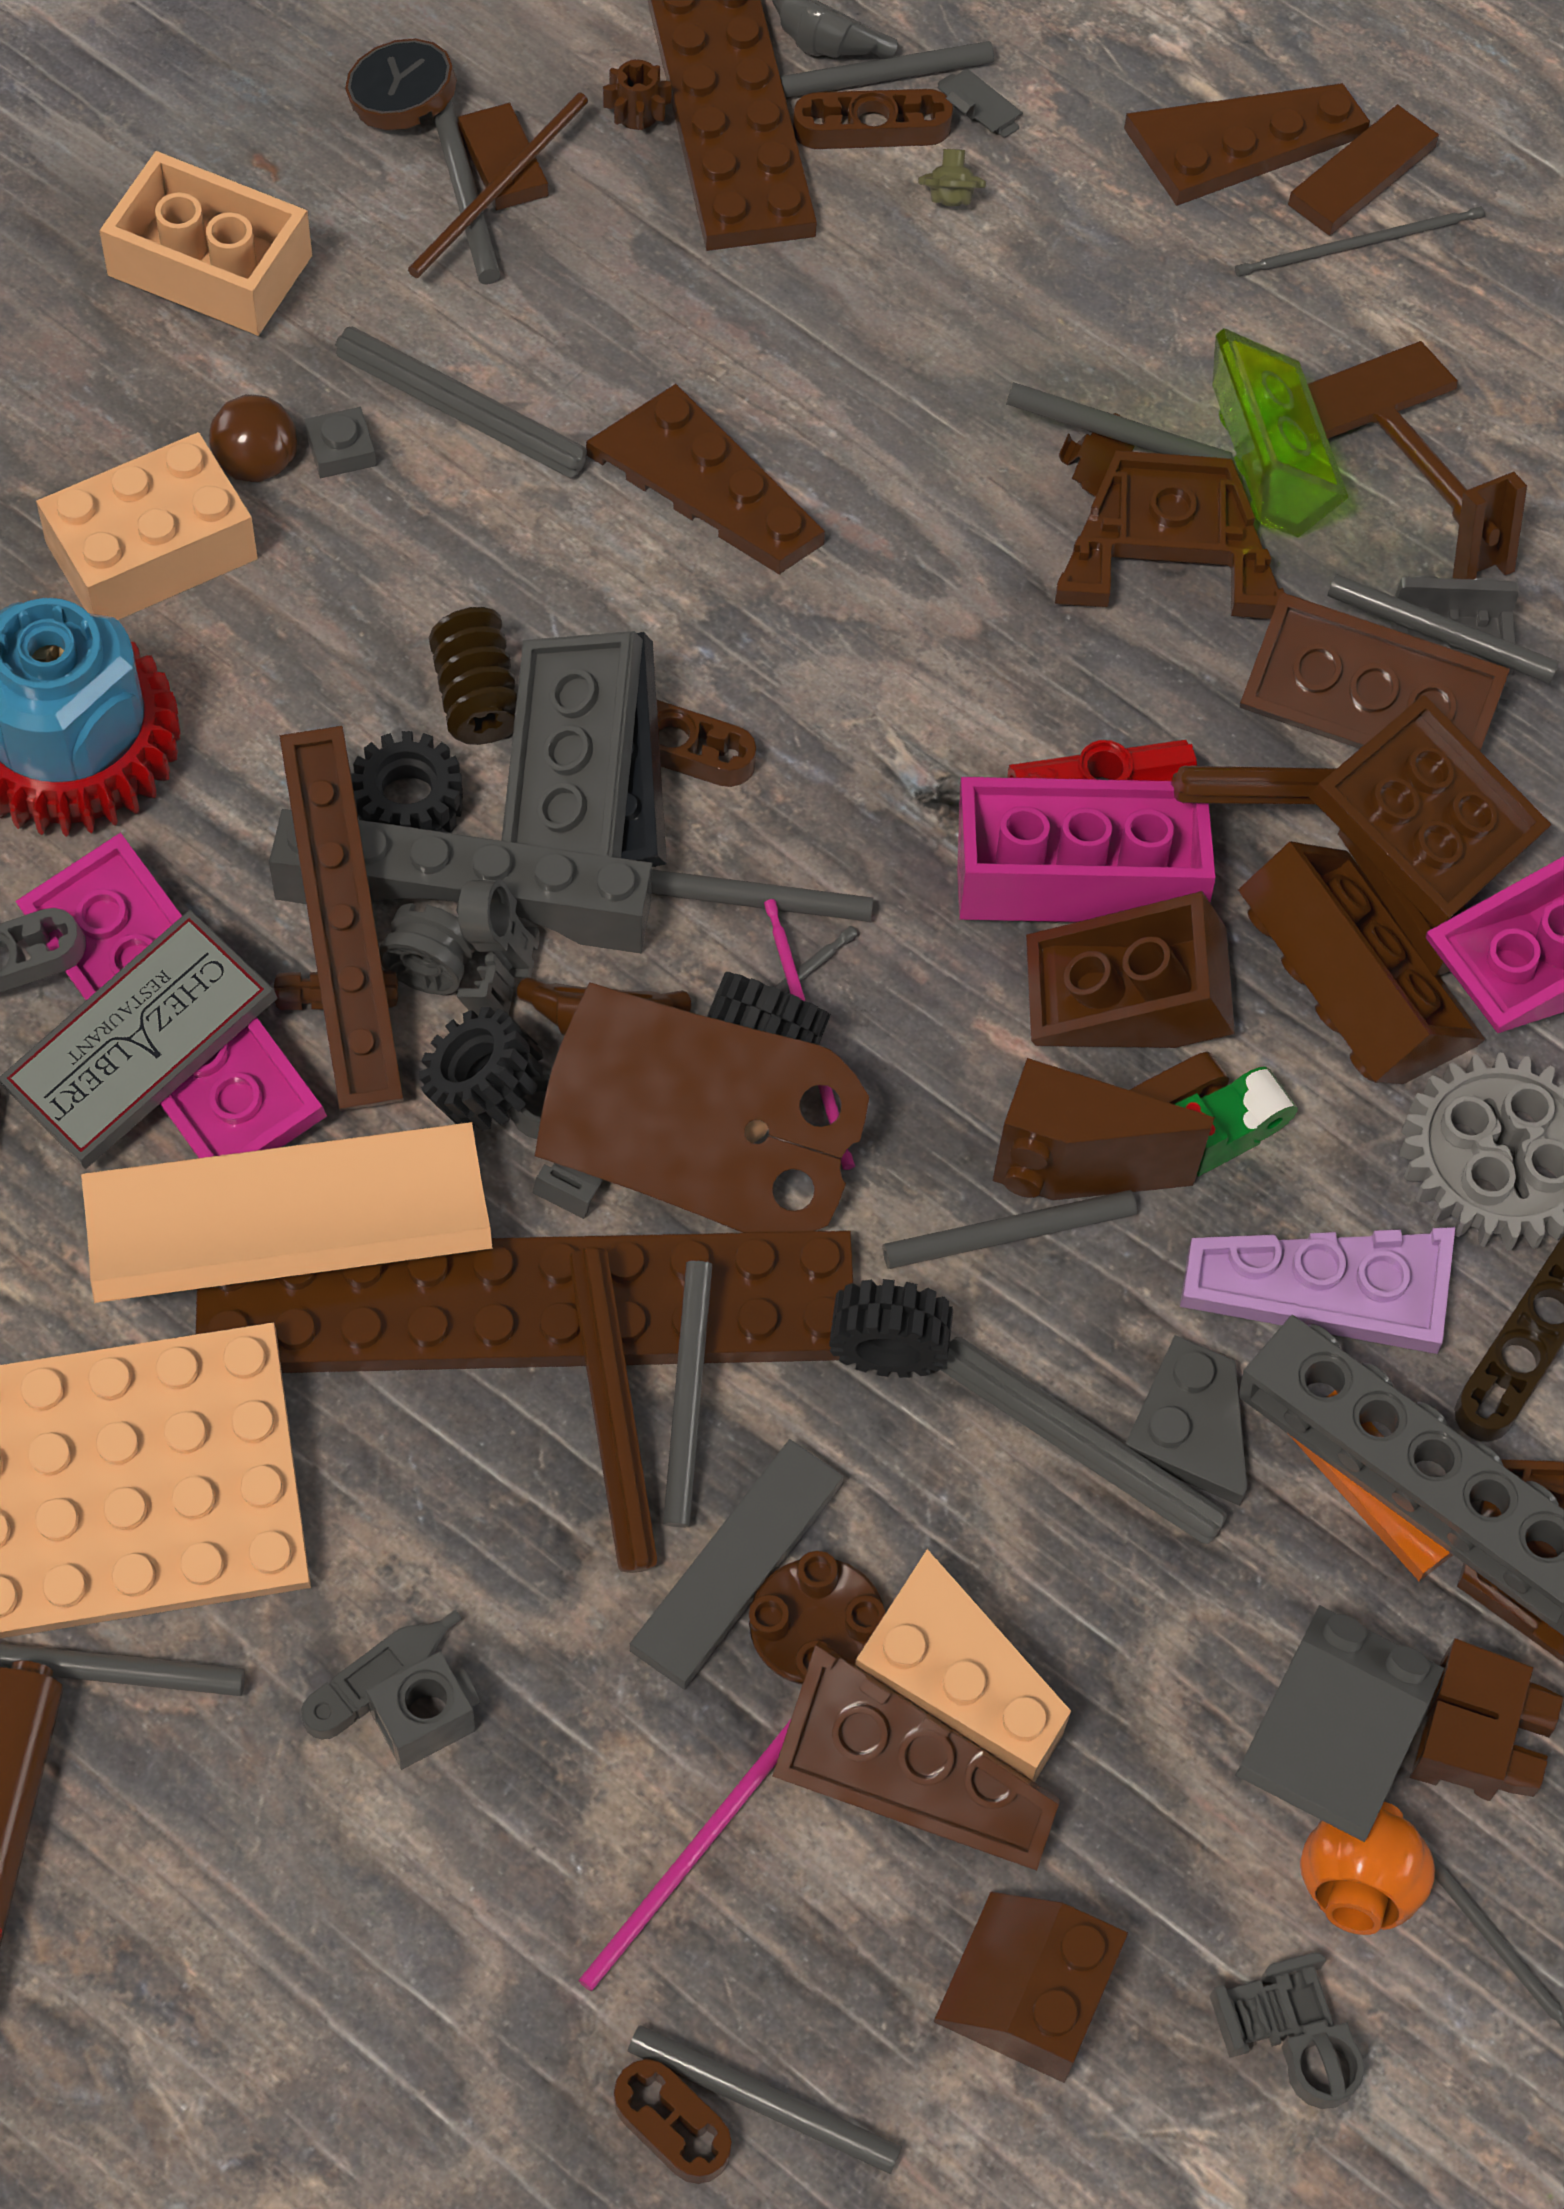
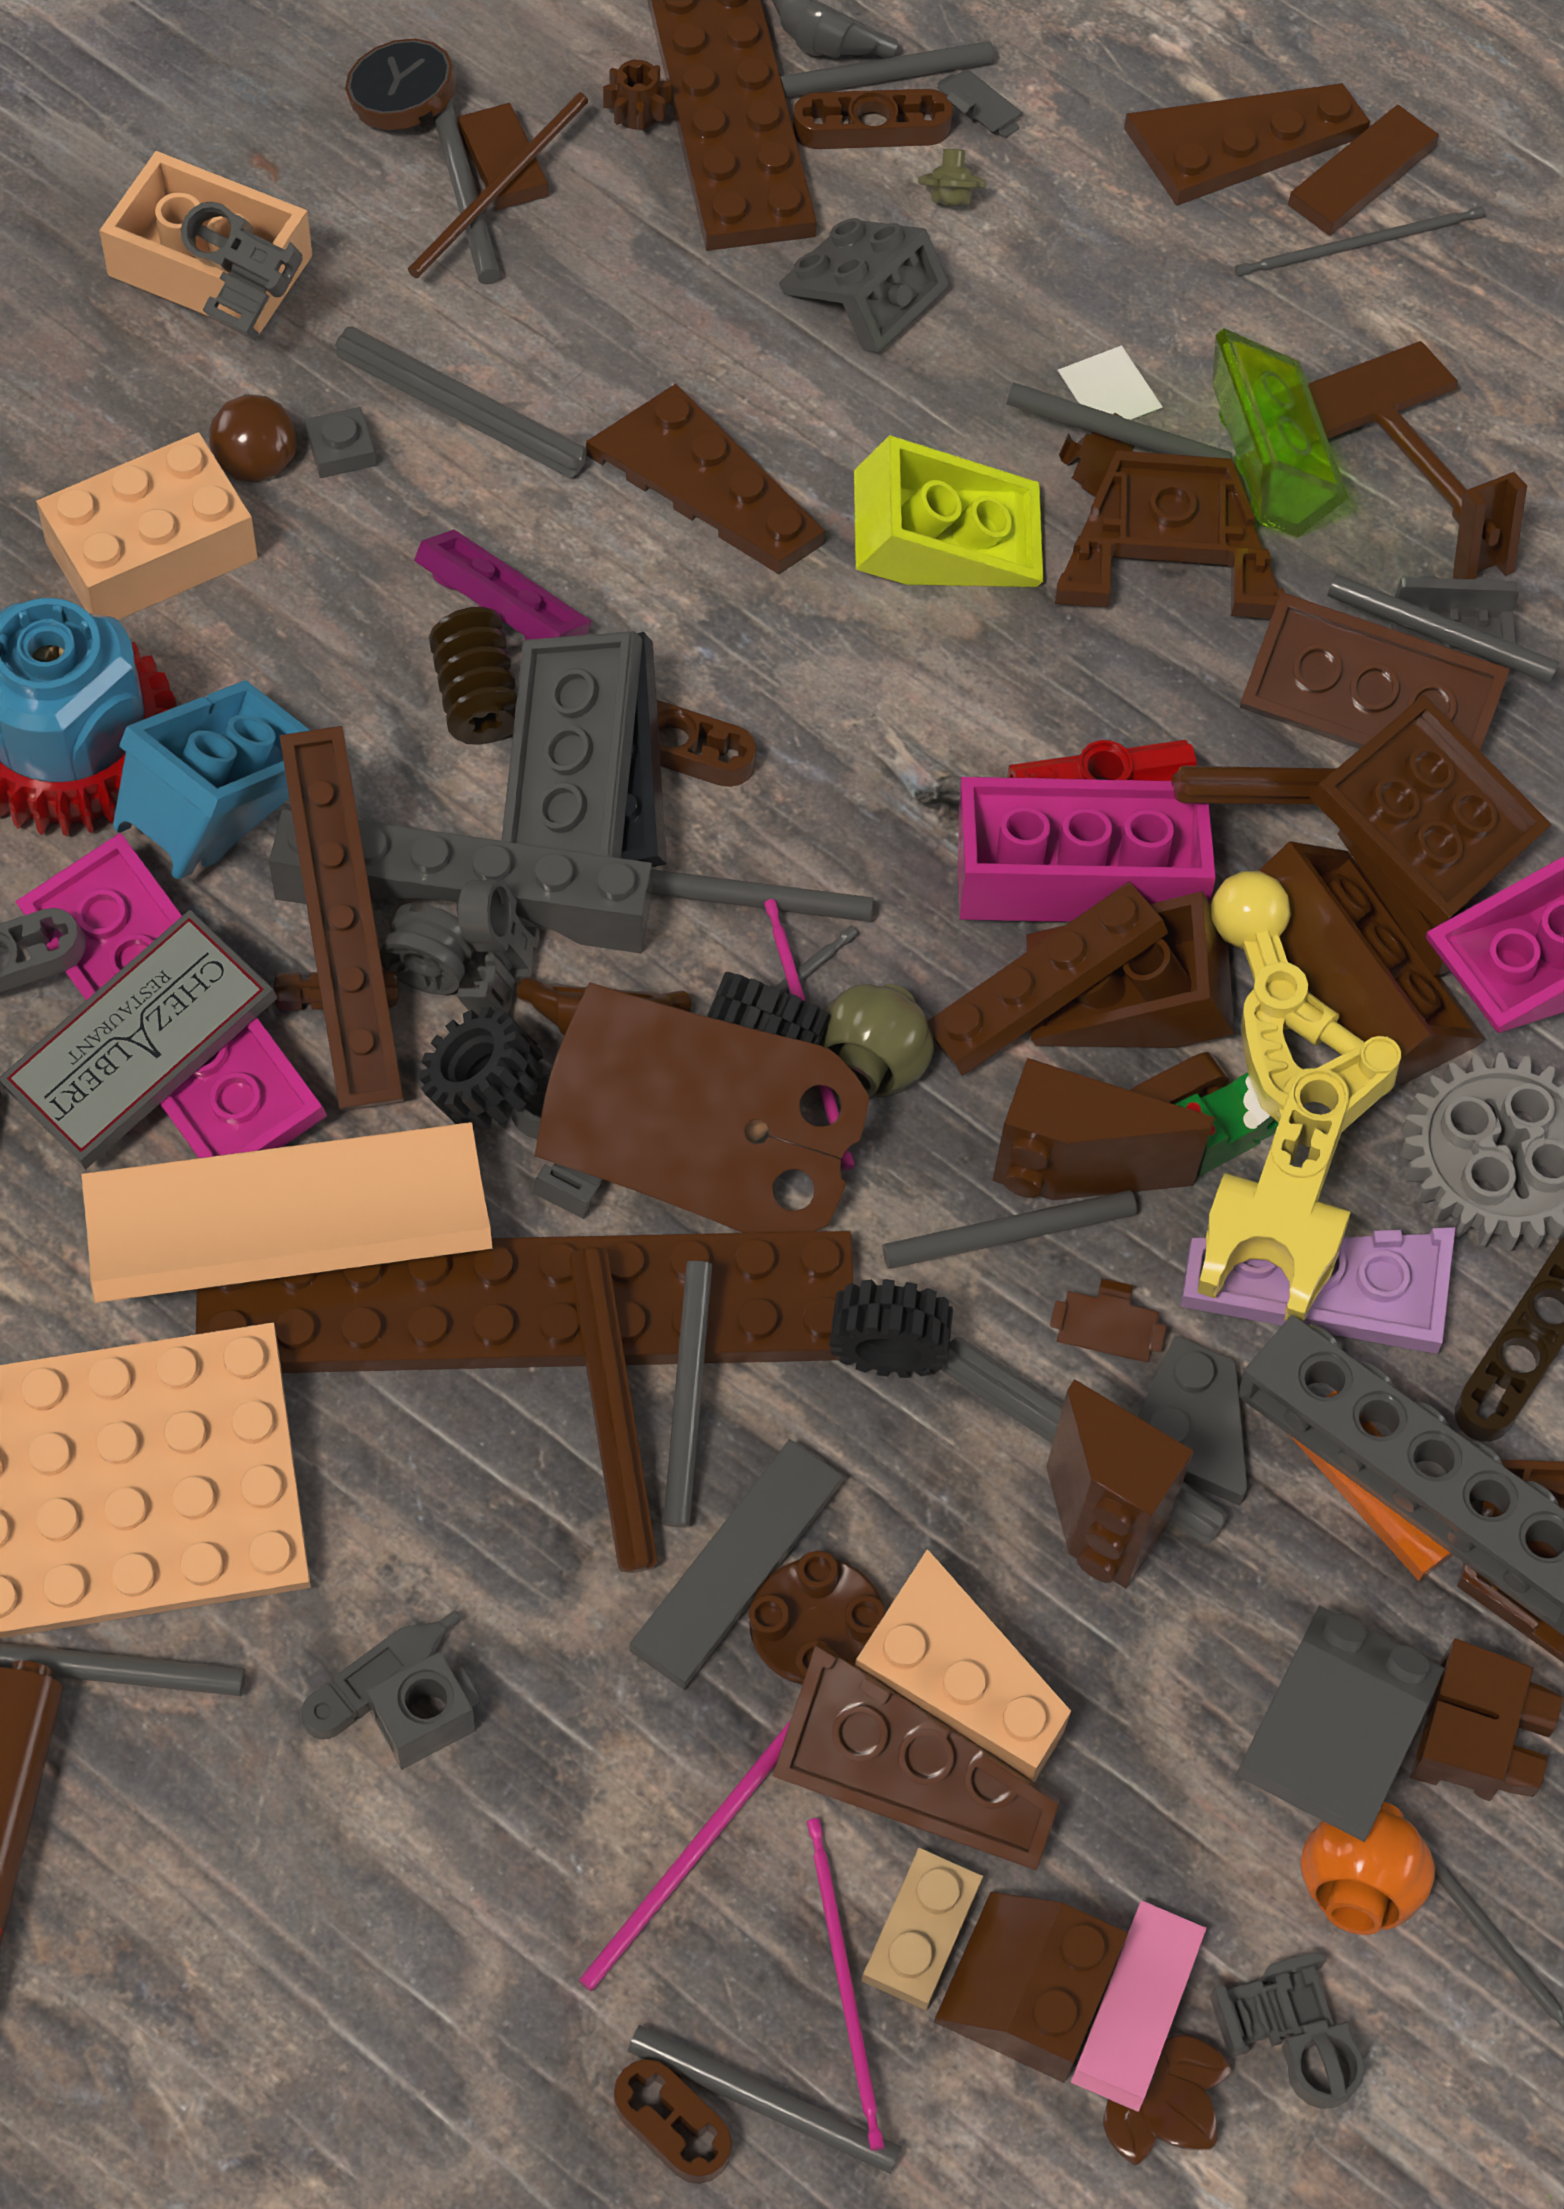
(204, 773): none -> dark azure piece
(247, 259): none -> dark grey piece
(415, 761): black tyre -> none
(495, 585): none -> magenta plate
(845, 1985): none -> dark pink piece
(878, 274): none -> dark grey bracket
(878, 1031): none -> olive plant
(922, 1929): none -> tan plate
(945, 520): none -> neon yellow slope
(1046, 978): none -> reddish brown plate
(1108, 1322): none -> reddish brown piece
(1110, 384): none -> white sticker
(1112, 1483): none -> reddish brown slope
(1139, 2006): none -> bright pink tile
(1174, 2105): none -> reddish brown plate
(1282, 1212): none -> light yellow piece

